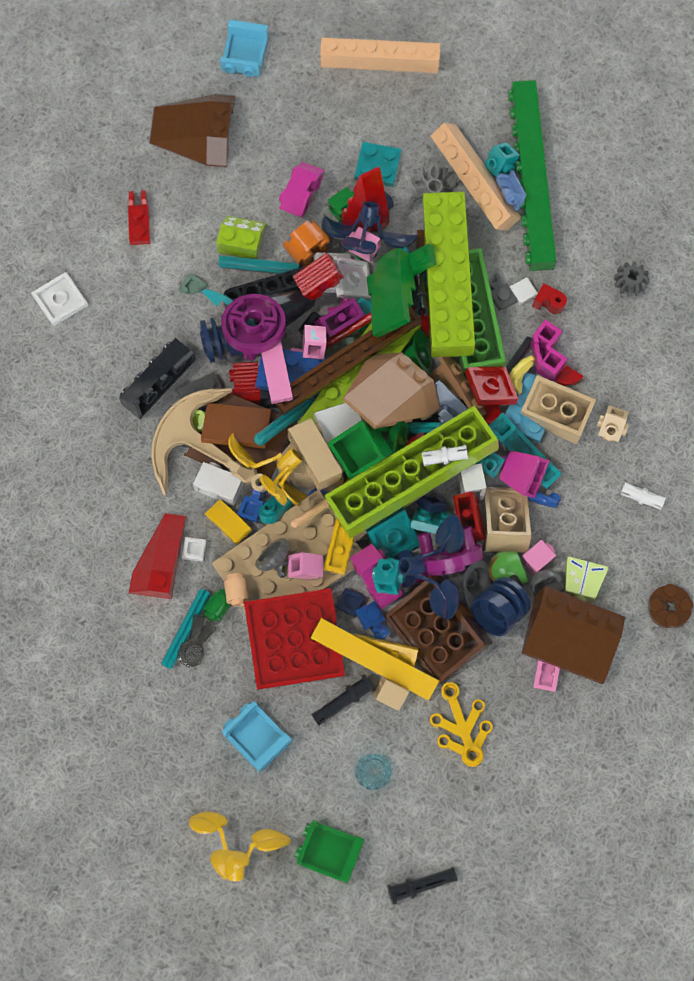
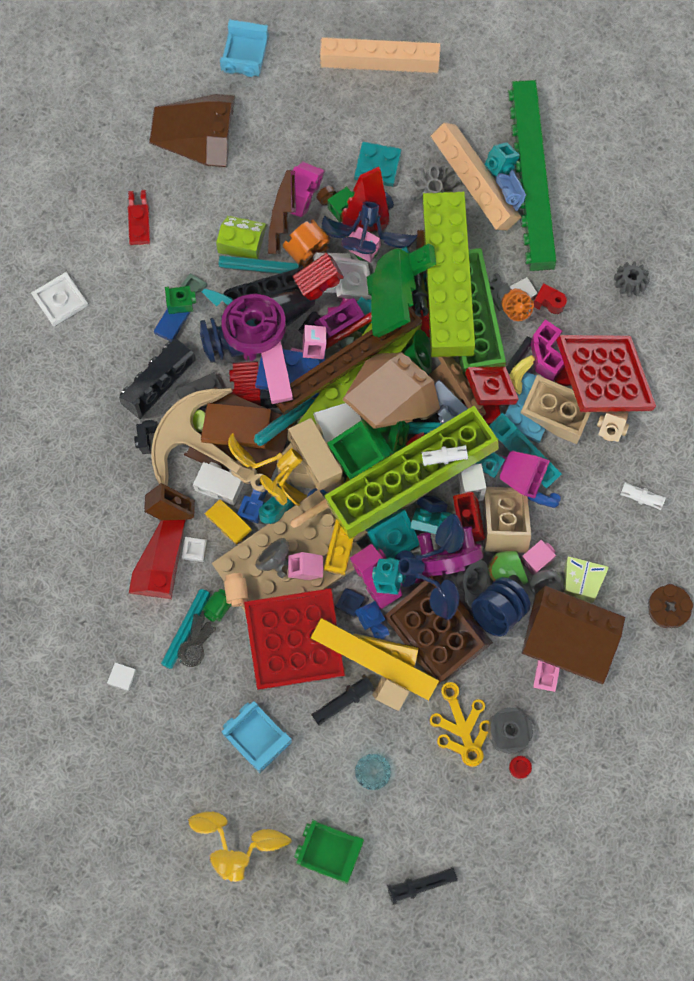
(121, 676): none -> white tile
(142, 439): none -> black bracket
(168, 504): none -> reddish brown slope
(170, 325): none -> blue tile
(181, 305): none -> green brick
(284, 204): none -> reddish brown slope
(324, 194): none -> reddish brown tile
(497, 733): none -> dark grey plate
(517, 304): none -> orange wheel
(520, 767): none -> red tile
(605, 373): none -> red plate

